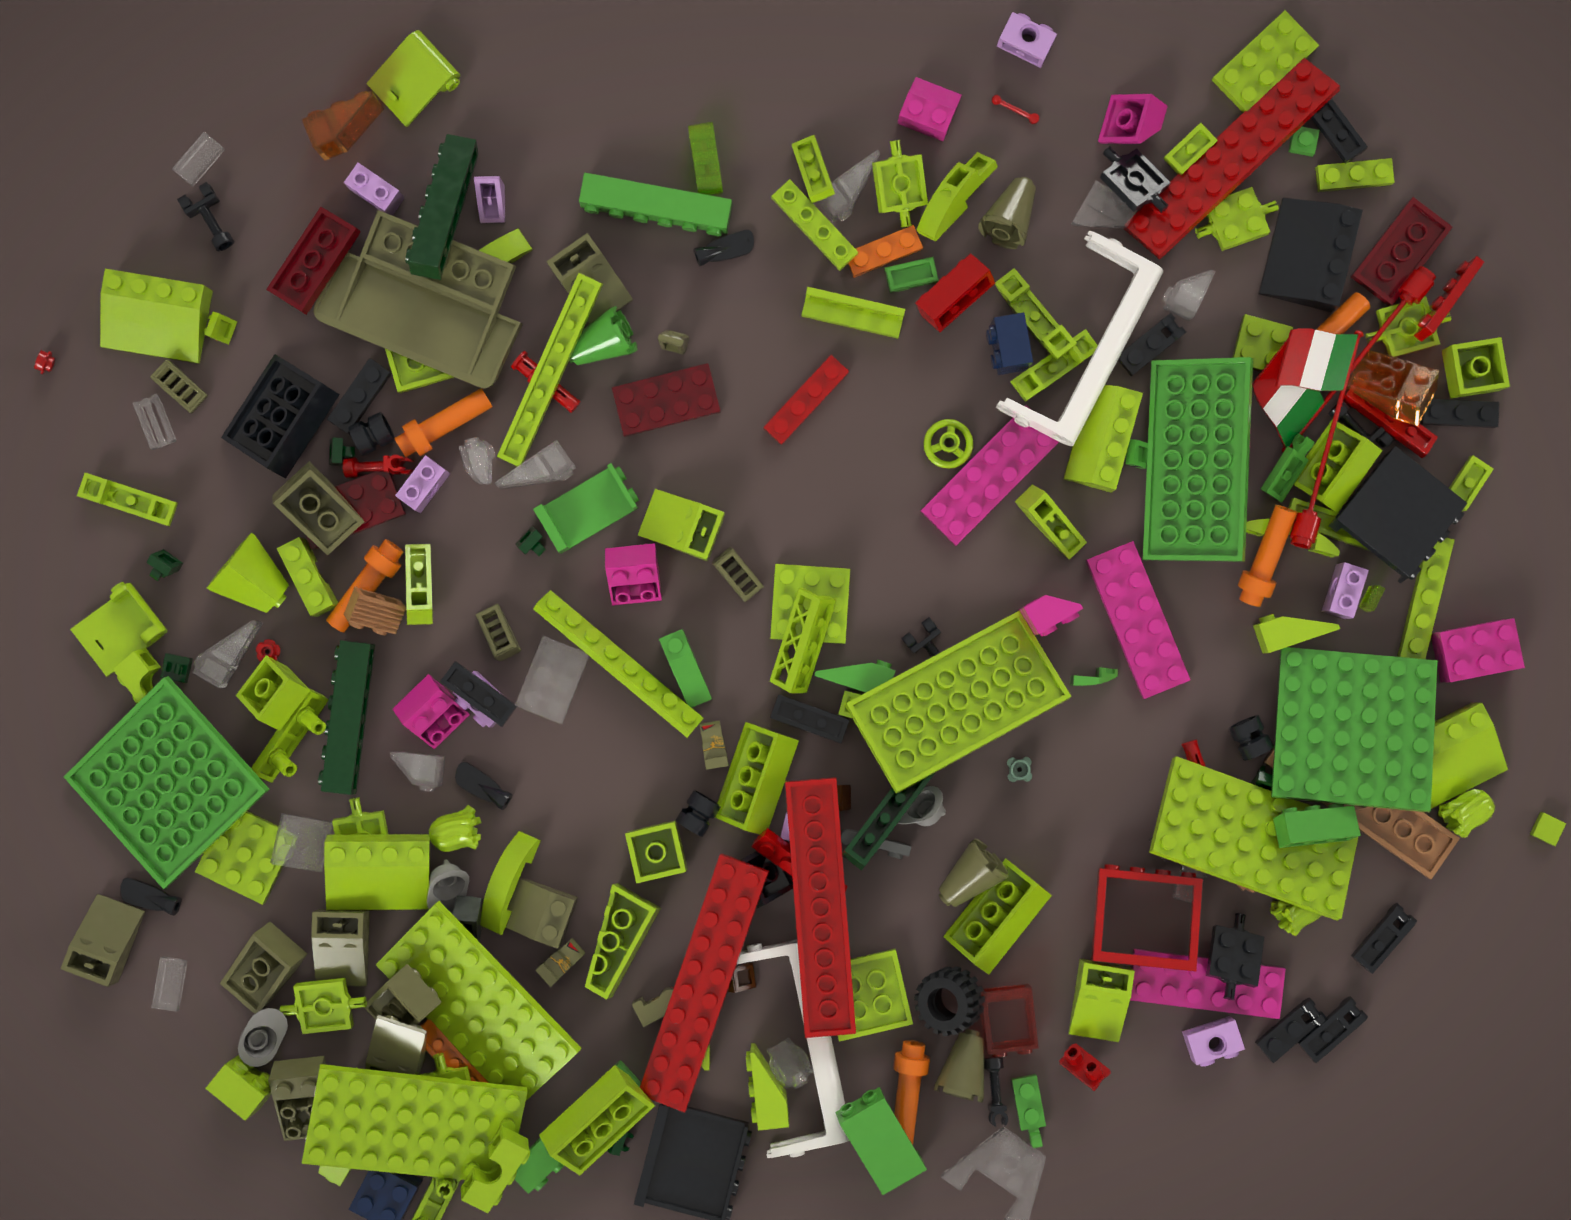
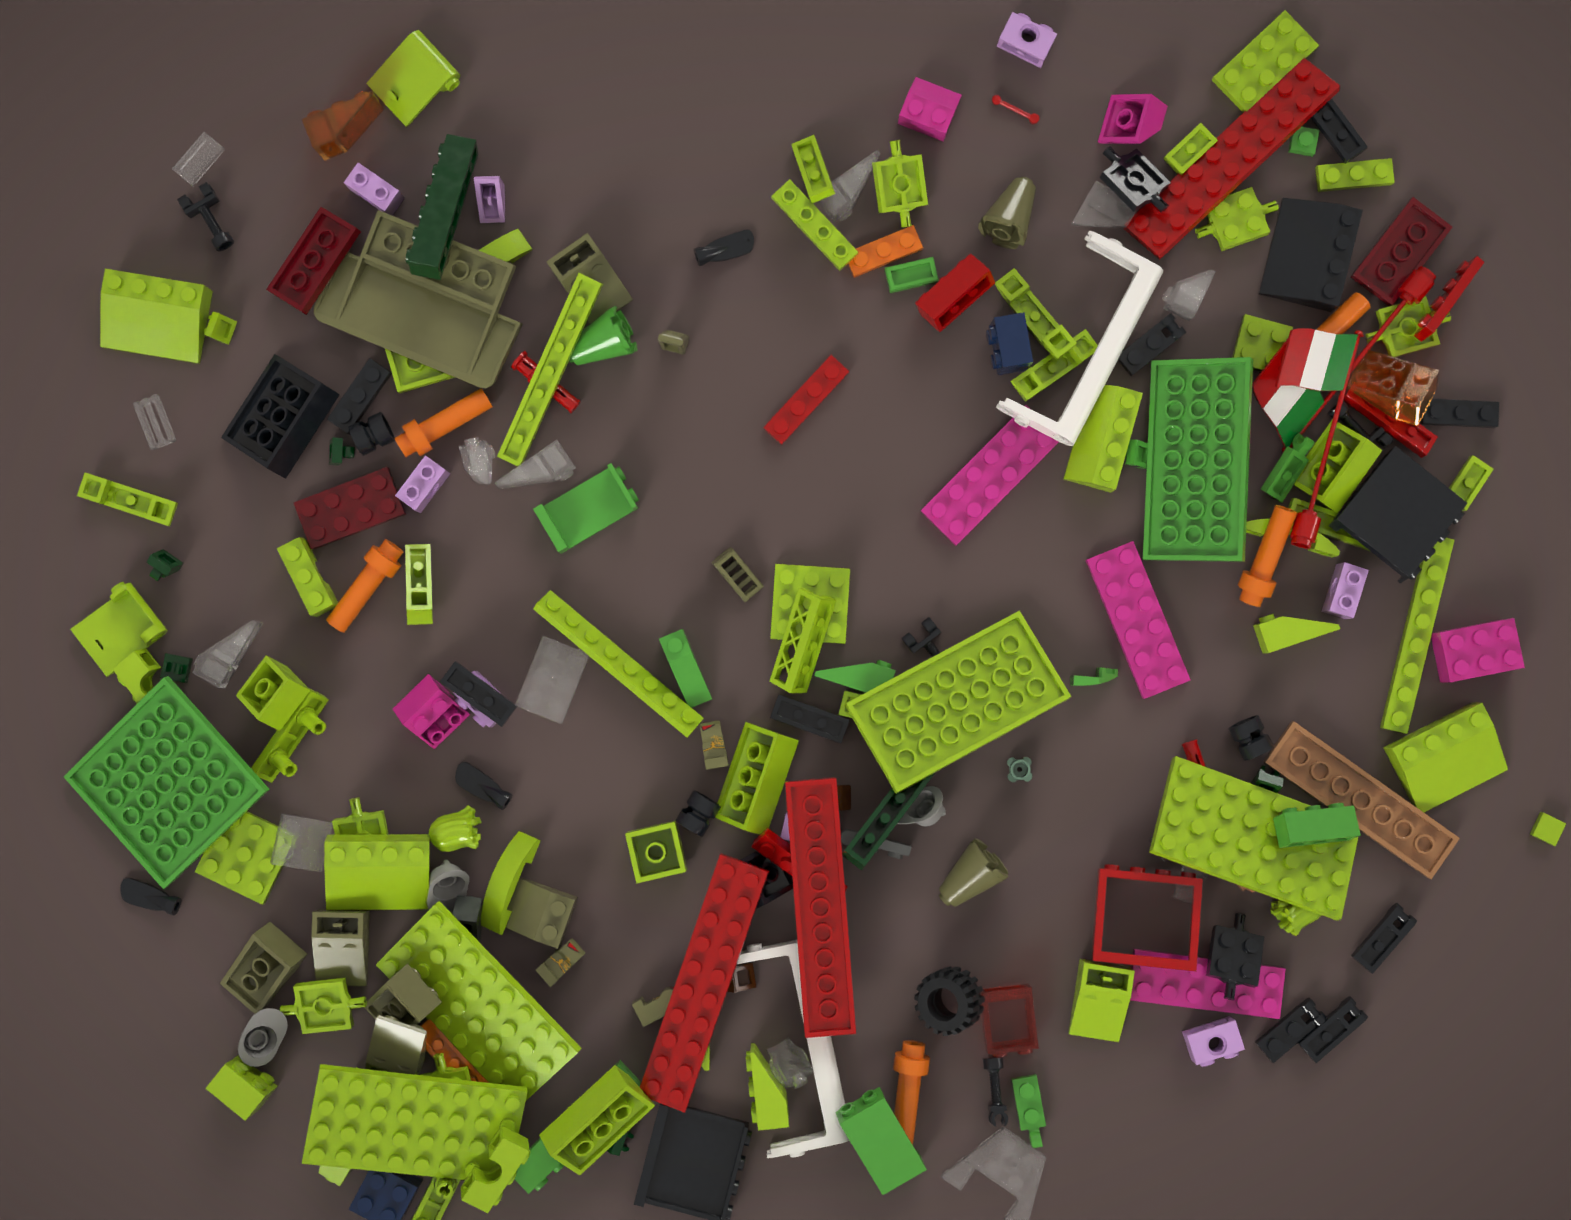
(44, 362): red plate -> none
(103, 941): olive slope -> none
(163, 370): olive slope -> none
(169, 983): clear tile -> none
(251, 577): lime slope -> none
(267, 644): red plate -> none
(293, 1092): olive slope -> none
(317, 508): olive slope -> none
(347, 717): dark green brick -> none
(374, 611): medium nougat brick -> none
(390, 464): red bar -> none
(421, 768): clear slope -> none
(507, 651): olive slope -> none
(530, 541): dark green tile -> none
(622, 933): lime wedge -> none
(633, 574): dark pink slope -> none
(655, 204): bright green brick -> none
(666, 400): dark red plate -> none
(681, 524): lime slope -> none
(705, 158): clear neon green beam -> none
(853, 312): lime fence -> none
(878, 994): lime plate -> none
(951, 195): lime slope -> none
(962, 456): lime piece -> none
(964, 1068): olive cone -> none
(997, 918): lime slope -> none
(1047, 612): dark pink slope -> none
(1050, 521): lime slope -> none
(1084, 1066): red hips -> none
(1355, 729): bright green plate -> none
(1371, 598): clear neon green tile -> none
(1467, 812): lime piece -> none
(1475, 368): lime brick -> none

